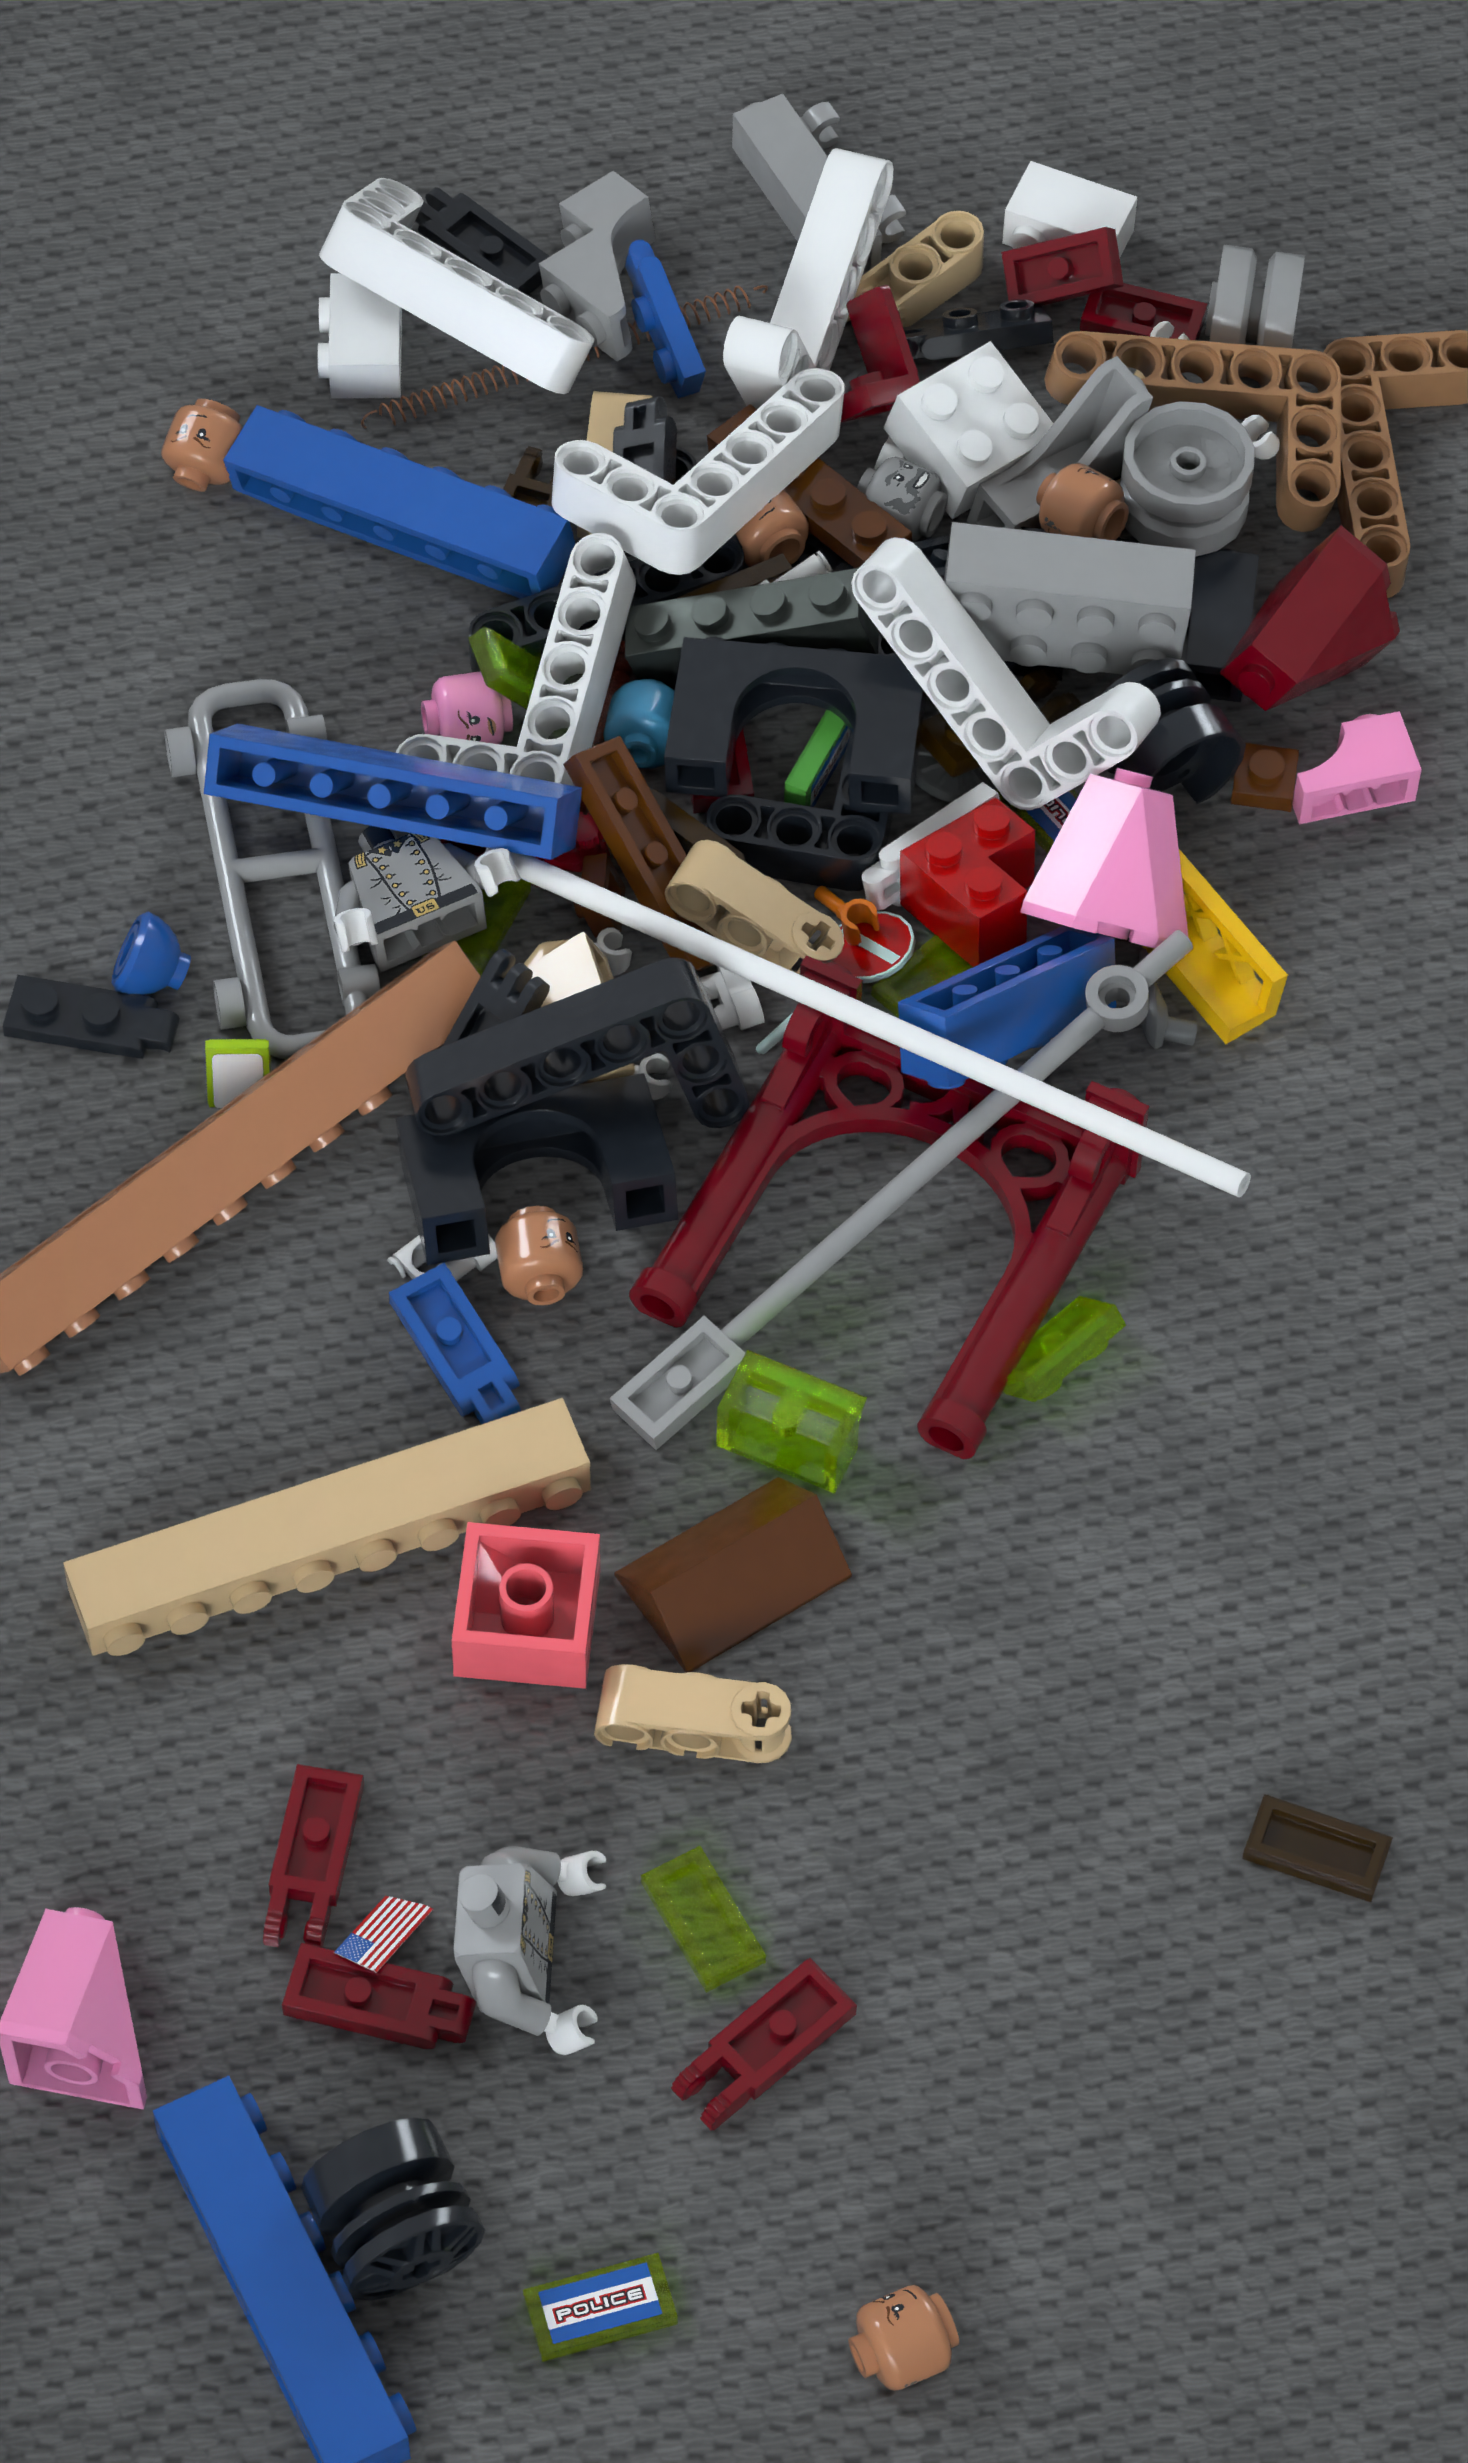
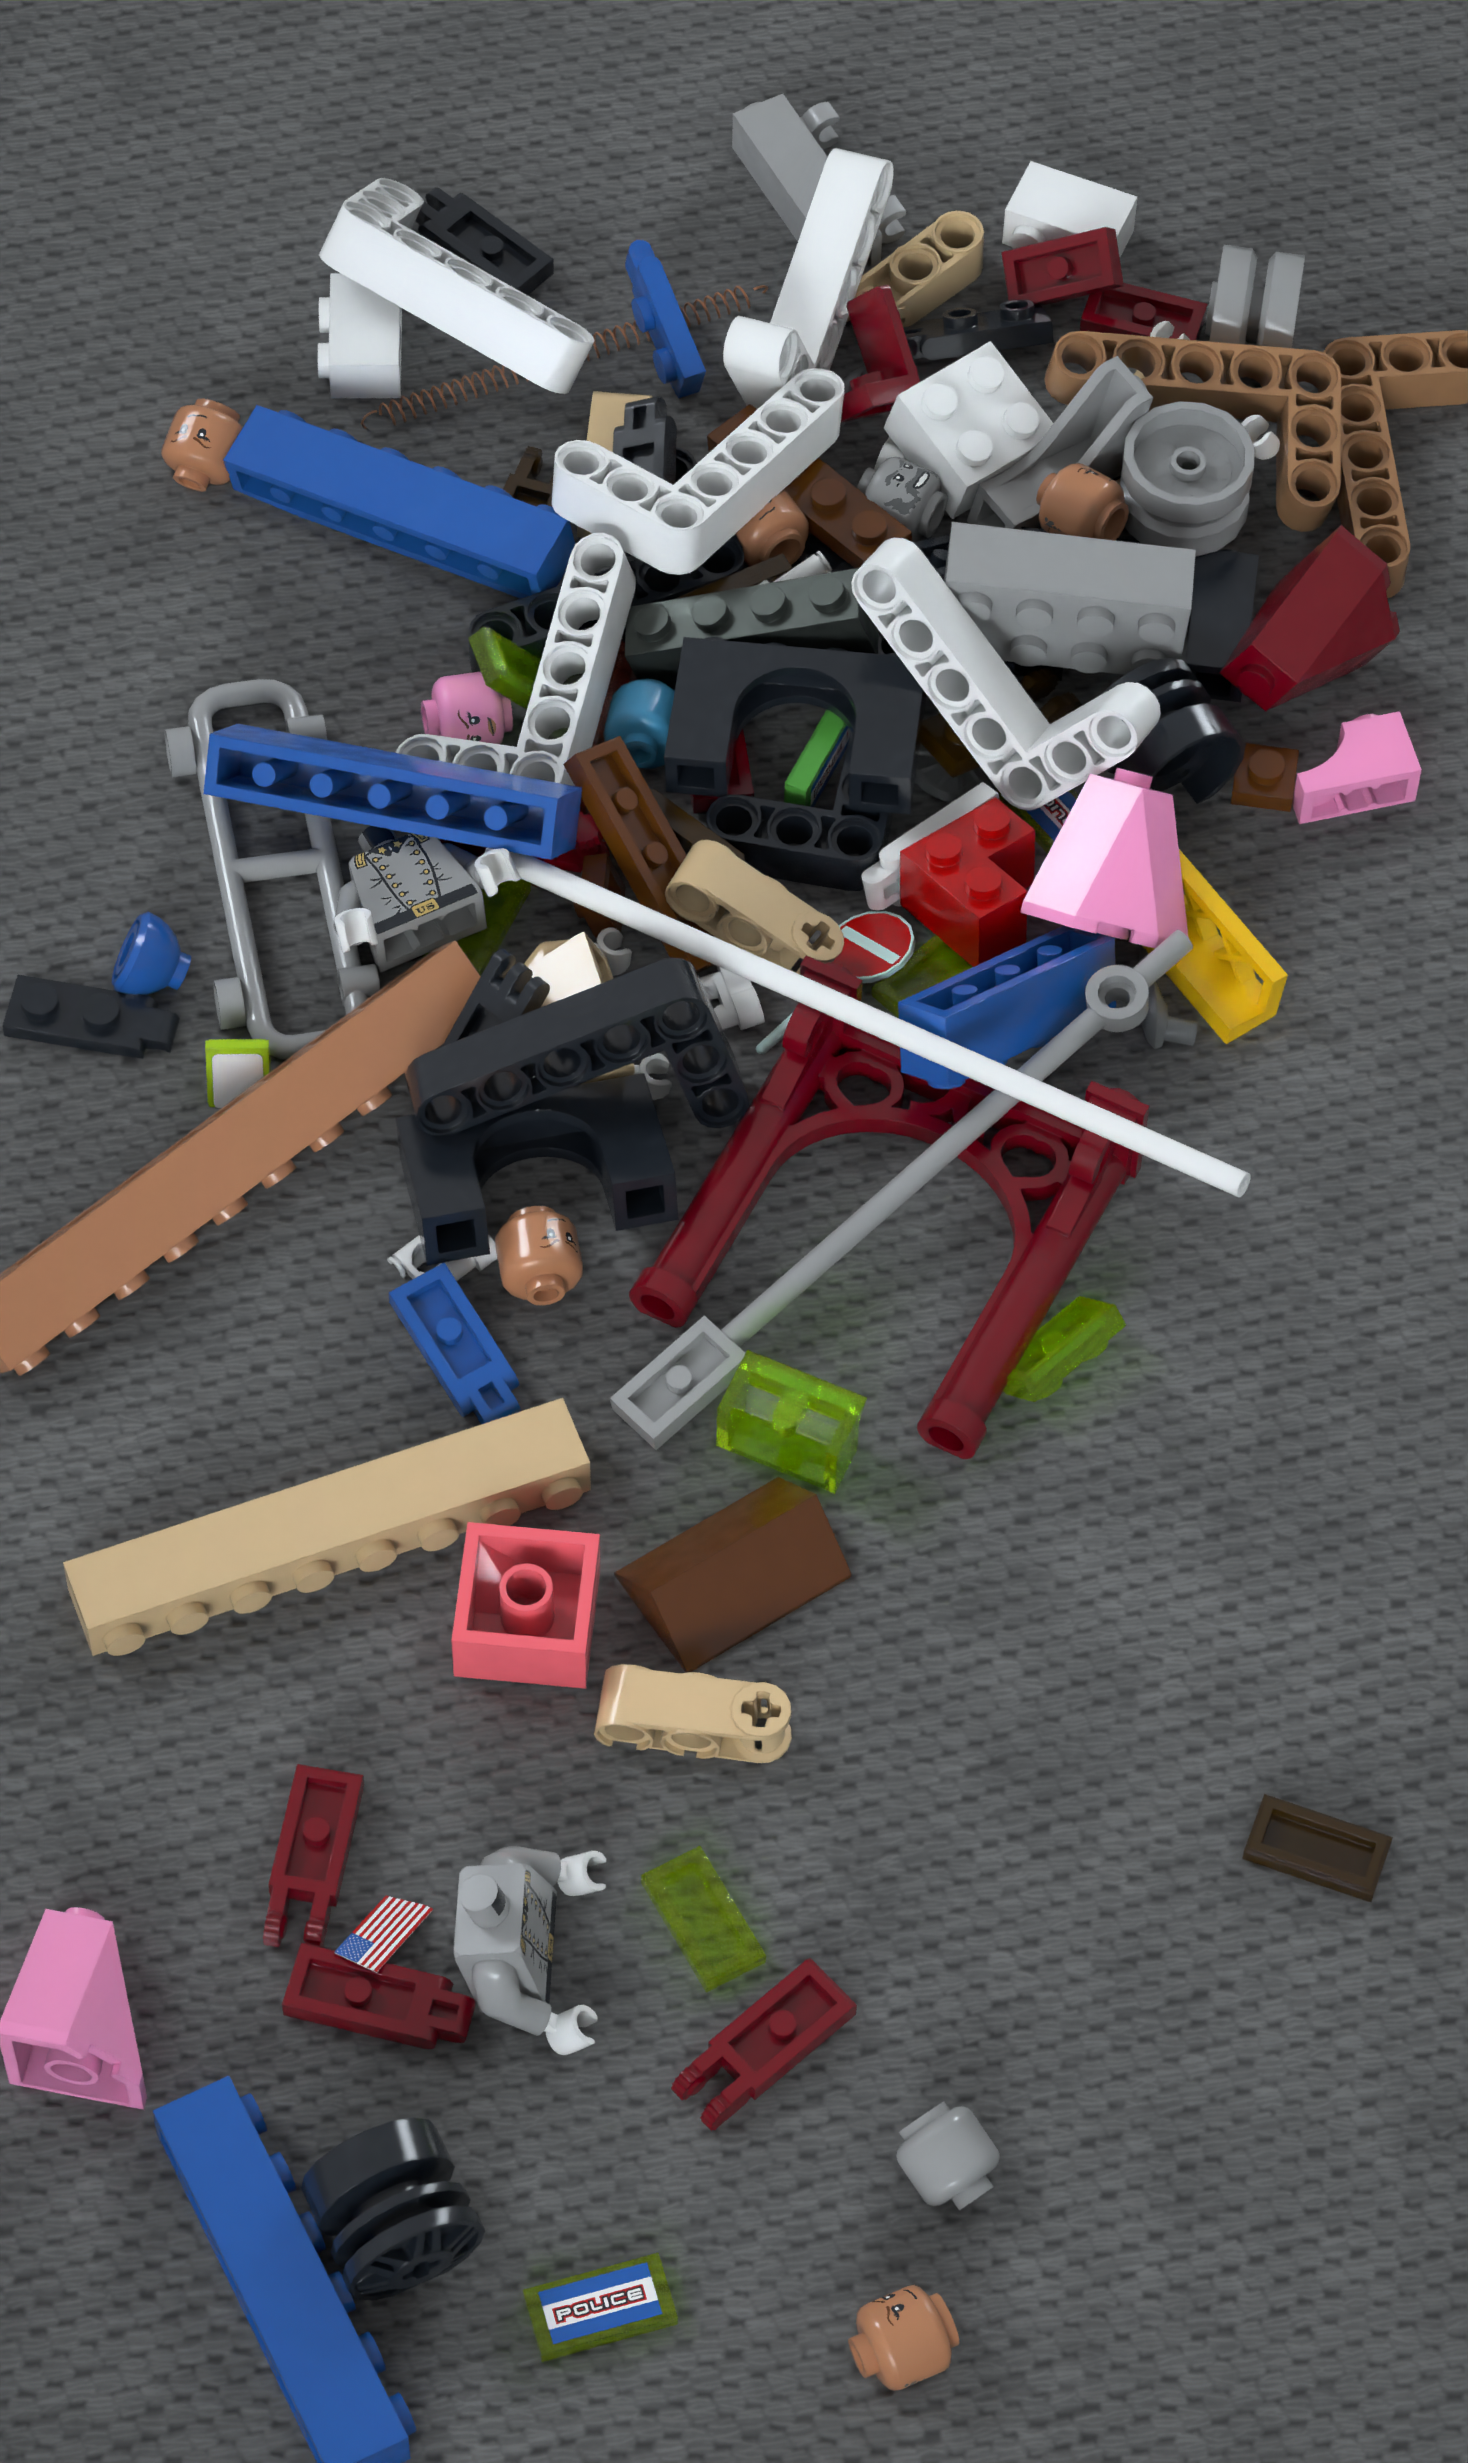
(585, 274): light grey arch -> none
(849, 913): orange hand -> none
(947, 2156): none -> light grey head

